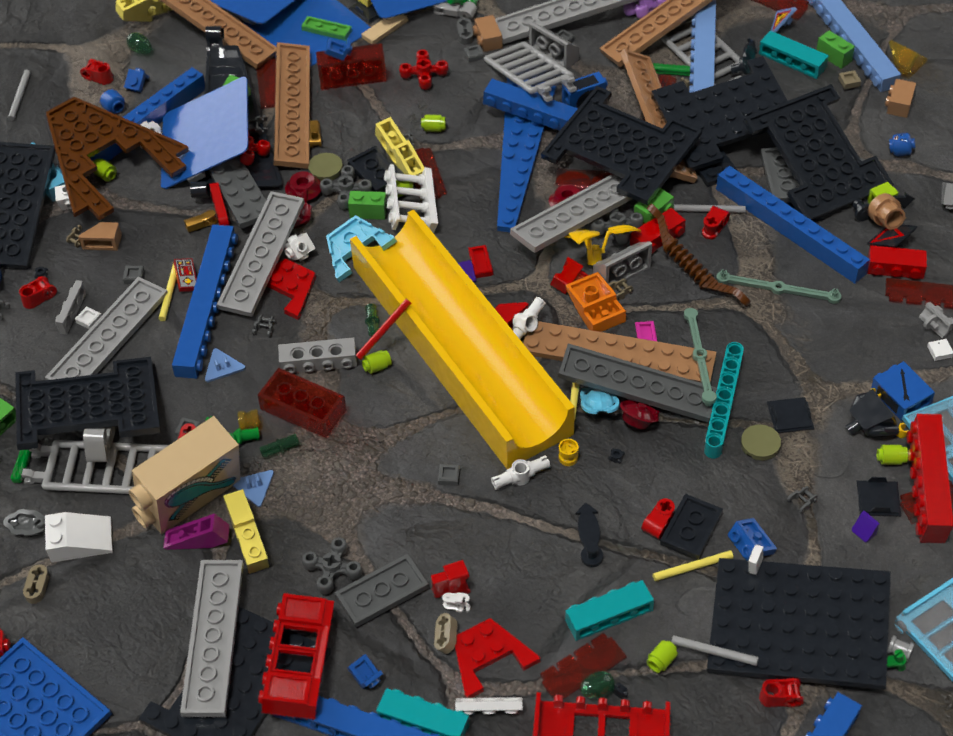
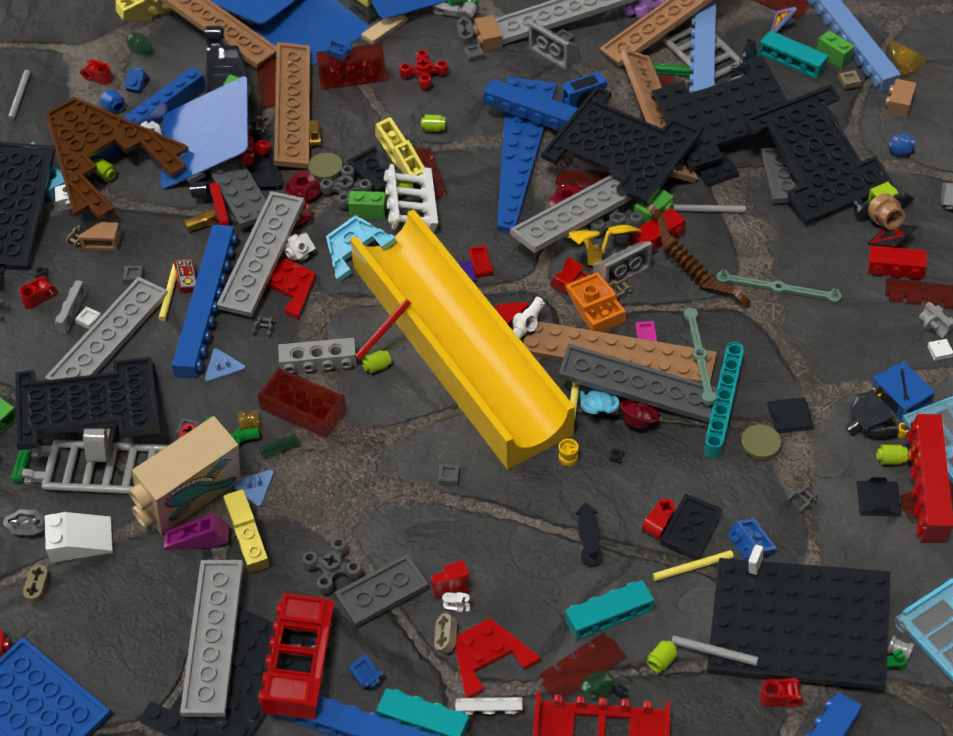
(326, 28): bright green tile -> none
(371, 319): clear green axle -> none
(528, 468): white pin -> none
(543, 89): light grey bar -> none
(714, 222): red piece -> none
(793, 224): blue brick -> none
(865, 527): dark purple slope -> none

